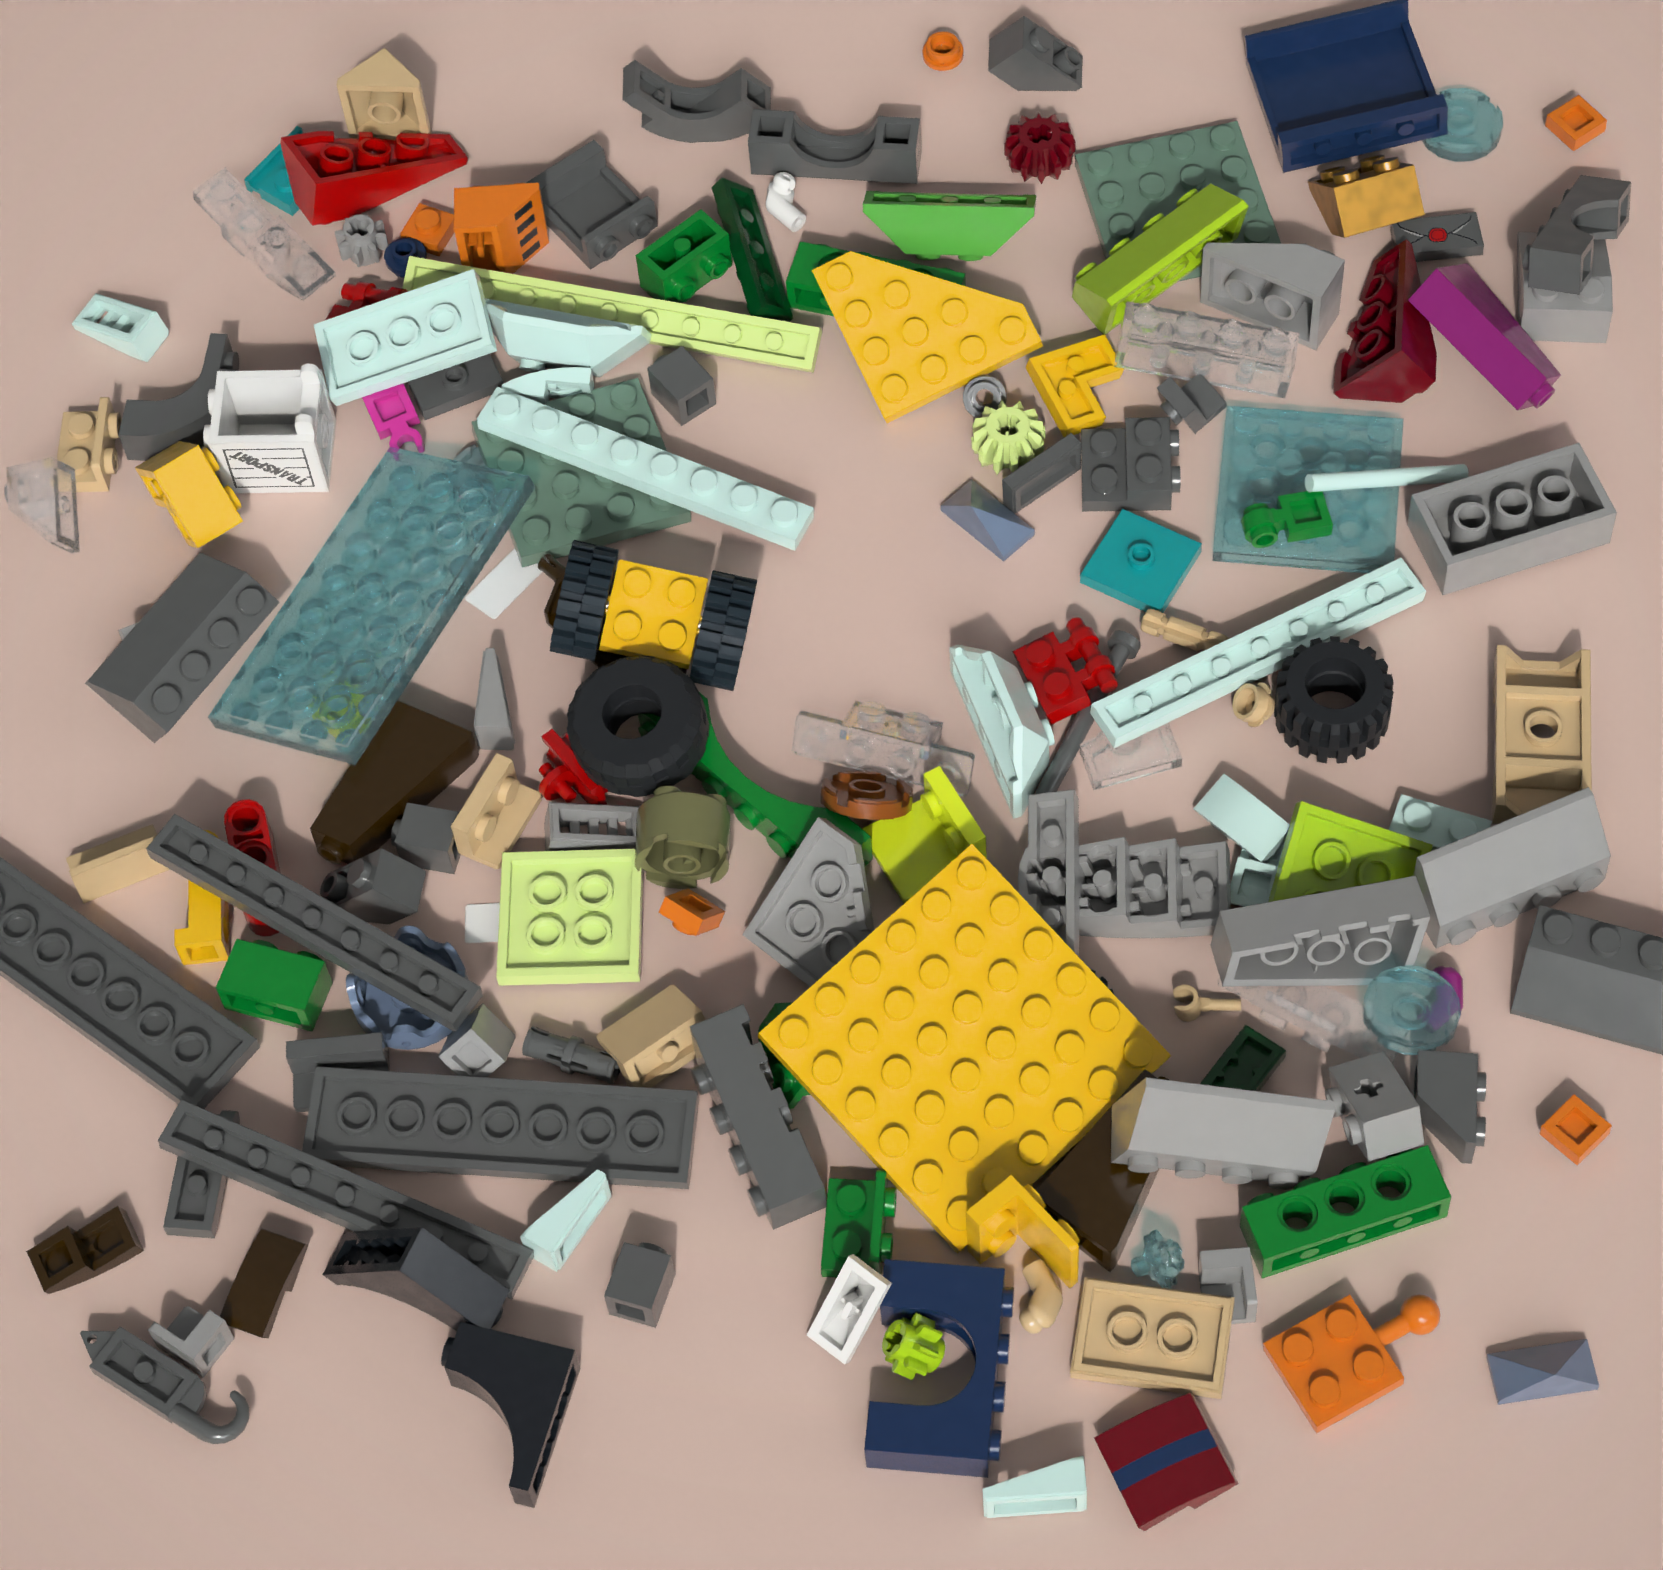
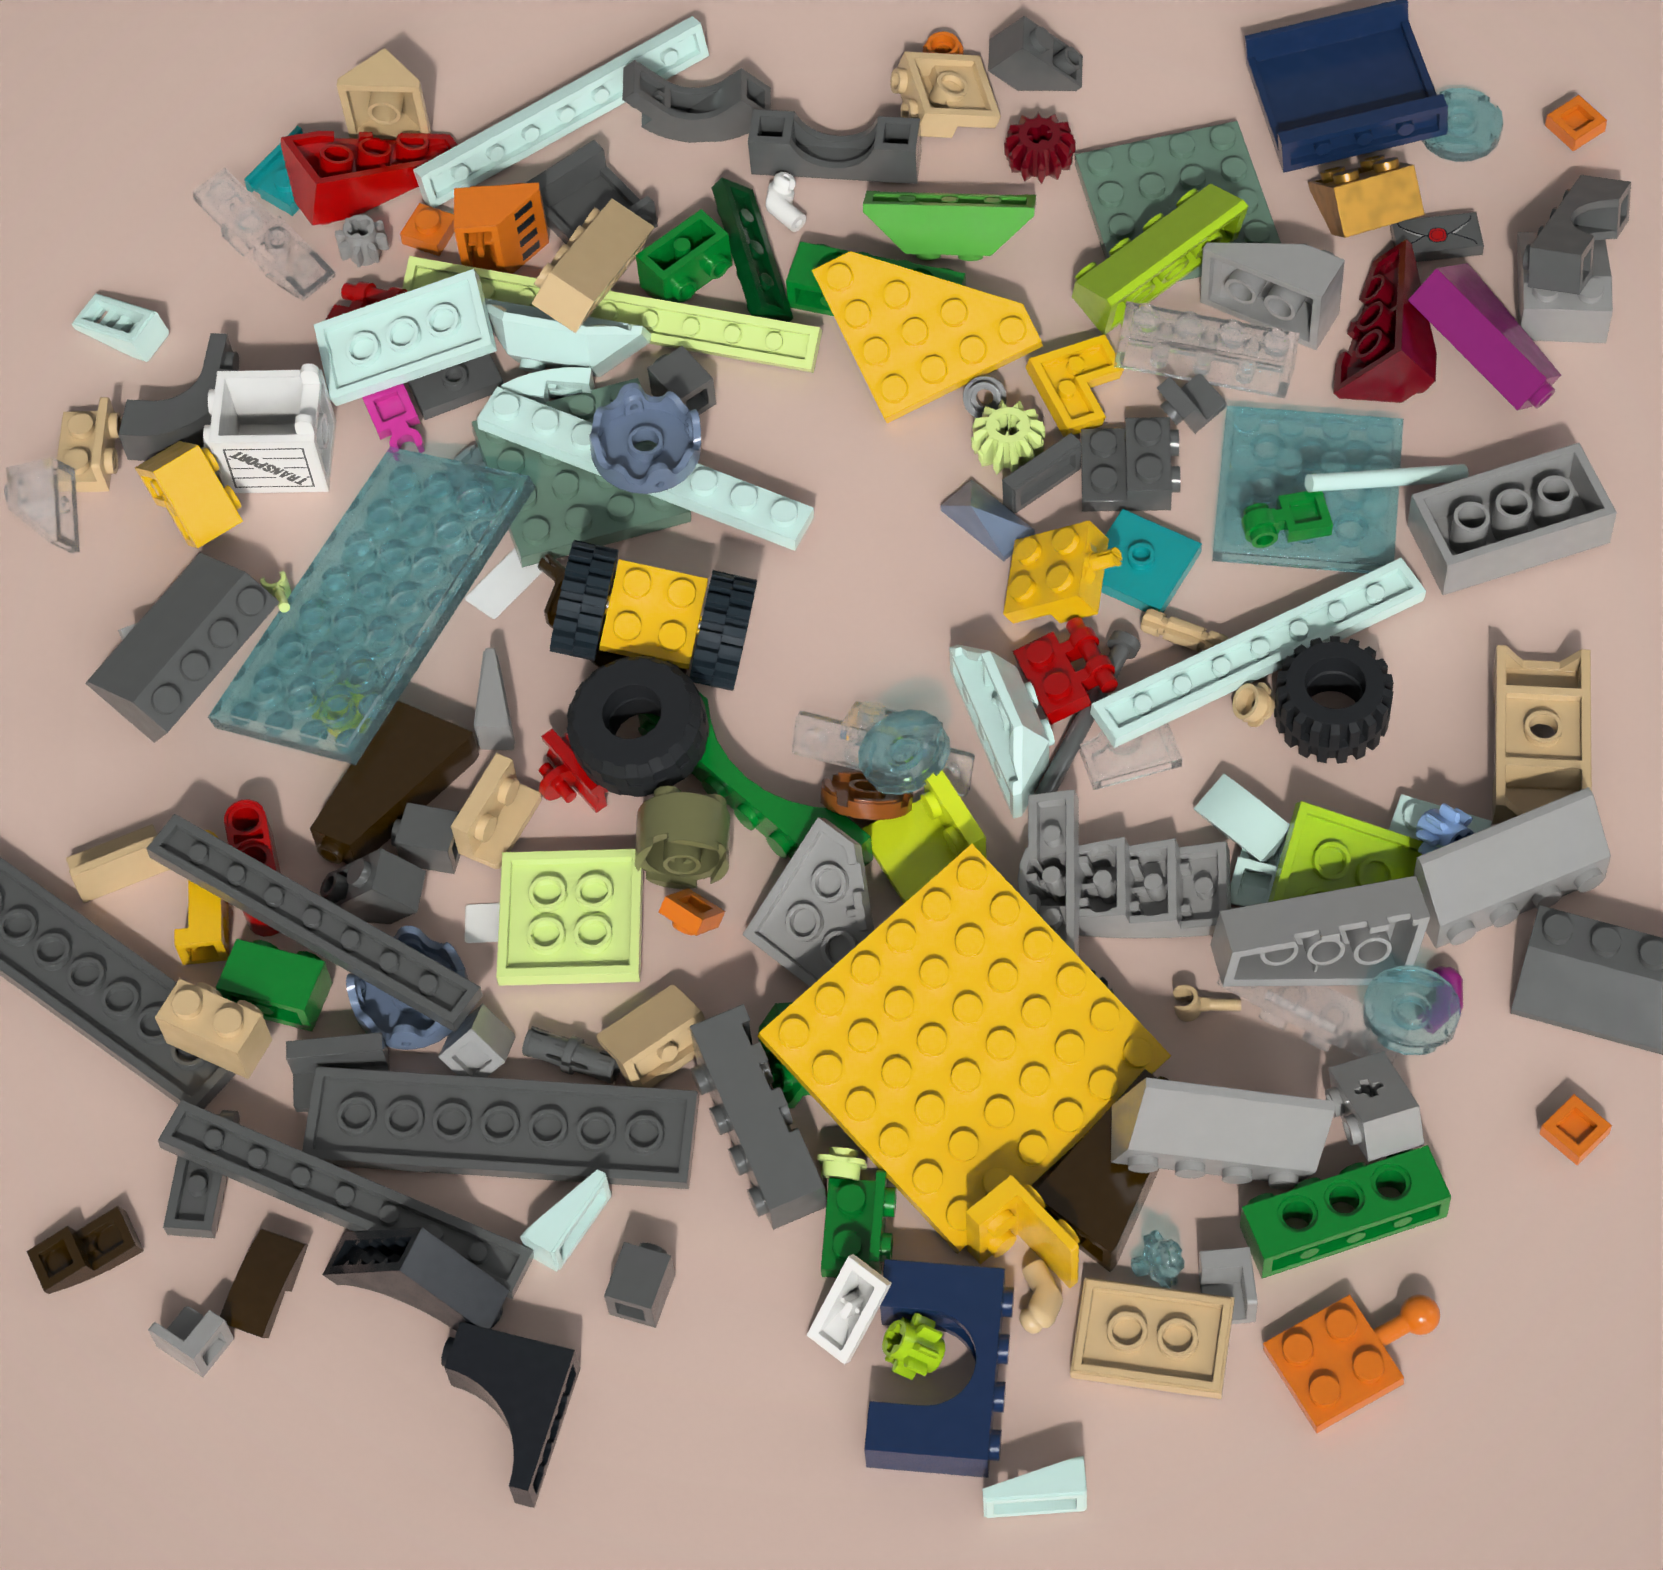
(159, 1383): dark grey plate -> none
(214, 1027): none -> tan brick
(280, 590): none -> yellowish green hand
(395, 253): dark blue plate -> none
(556, 114): none -> light aqua plate
(577, 814): light grey slope -> none
(590, 264): none -> tan brick
(638, 418): none -> sand blue plate
(841, 1164): none -> yellowish green plate
(903, 751): none -> clear light blue tile
(944, 92): none -> tan plate
(1059, 573): none -> yellow plate
(1165, 1461): dark red slope -> none
(1246, 1062): dark green plate -> none
(1442, 827): none -> light blue gear
(1448, 1097): dark grey slope -> none
(1542, 1371): sand blue slope -> none

